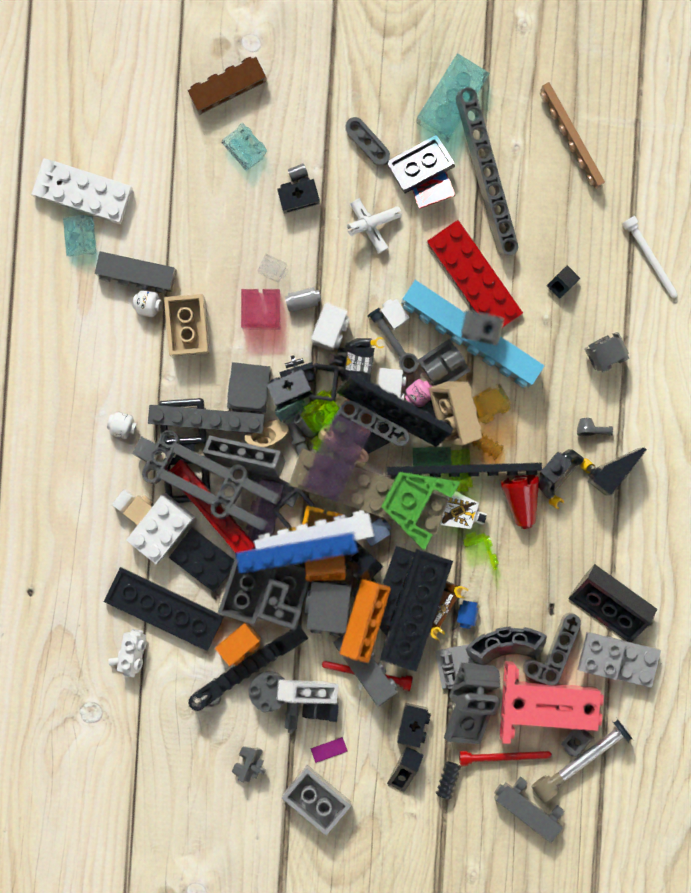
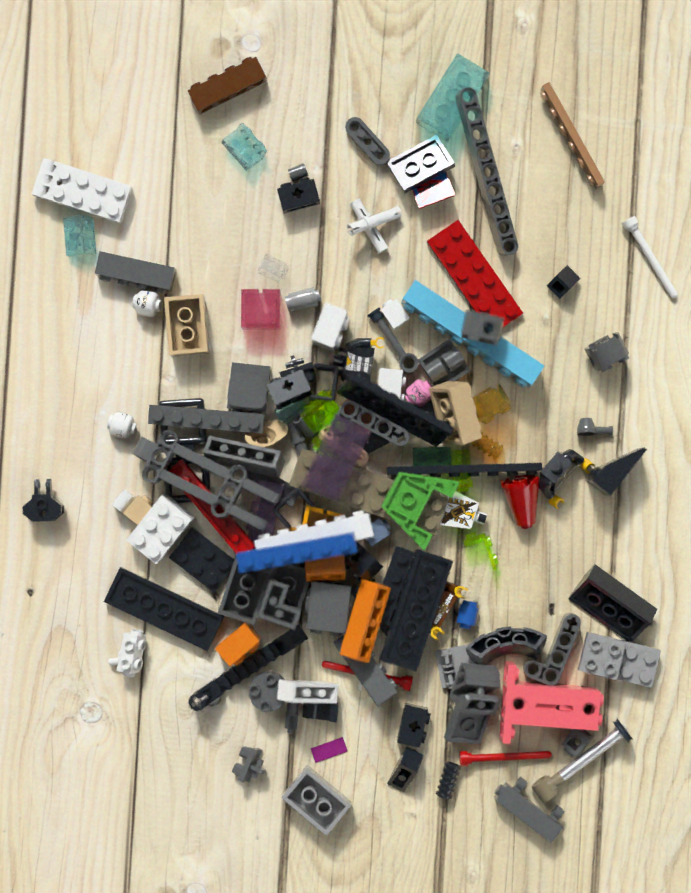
(39, 502): none -> black hinge

